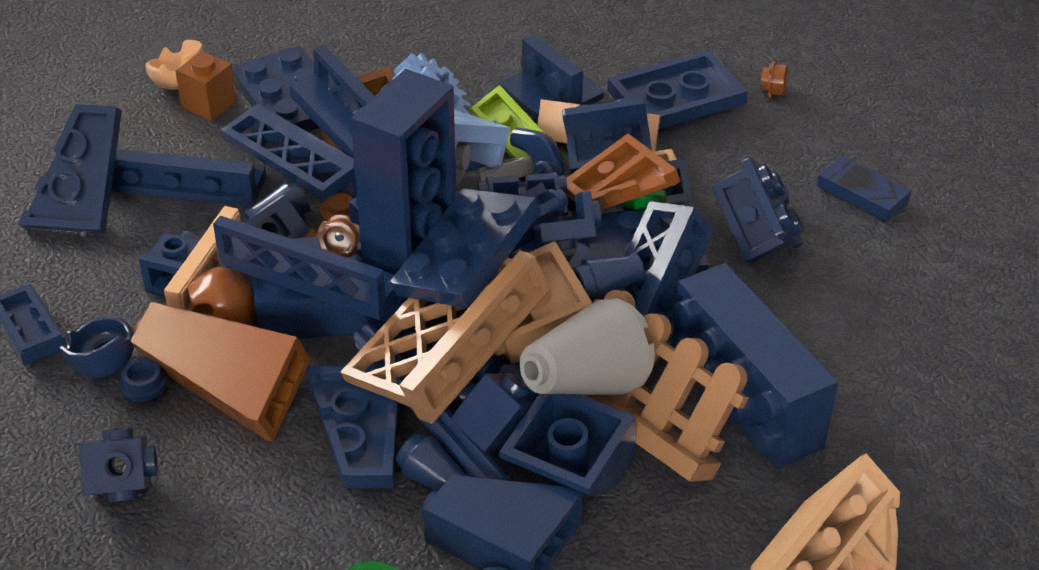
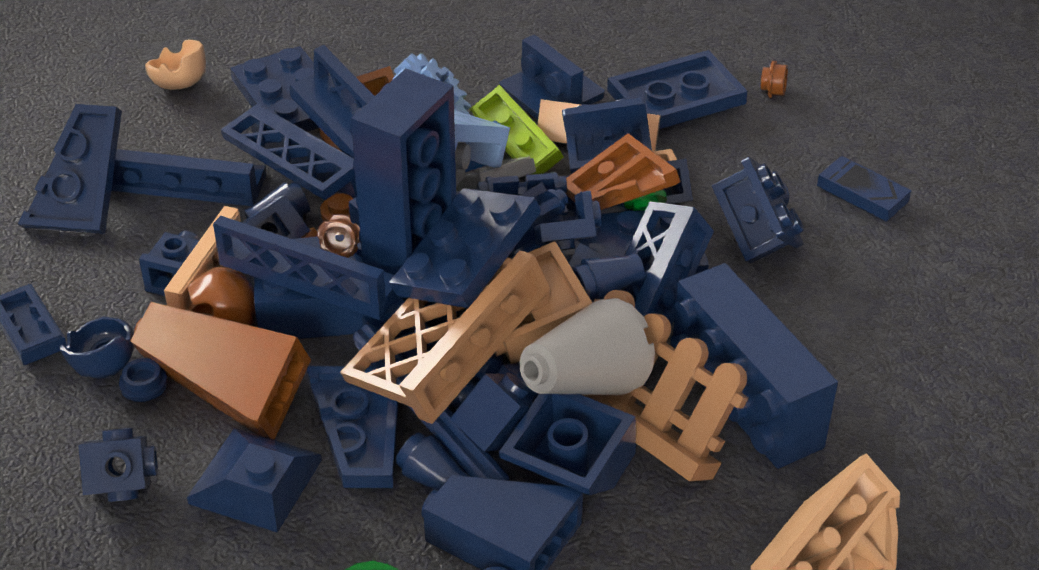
(206, 86): dark orange brick -> none
(255, 479): none -> dark blue slope
(541, 149): dark blue arm -> none

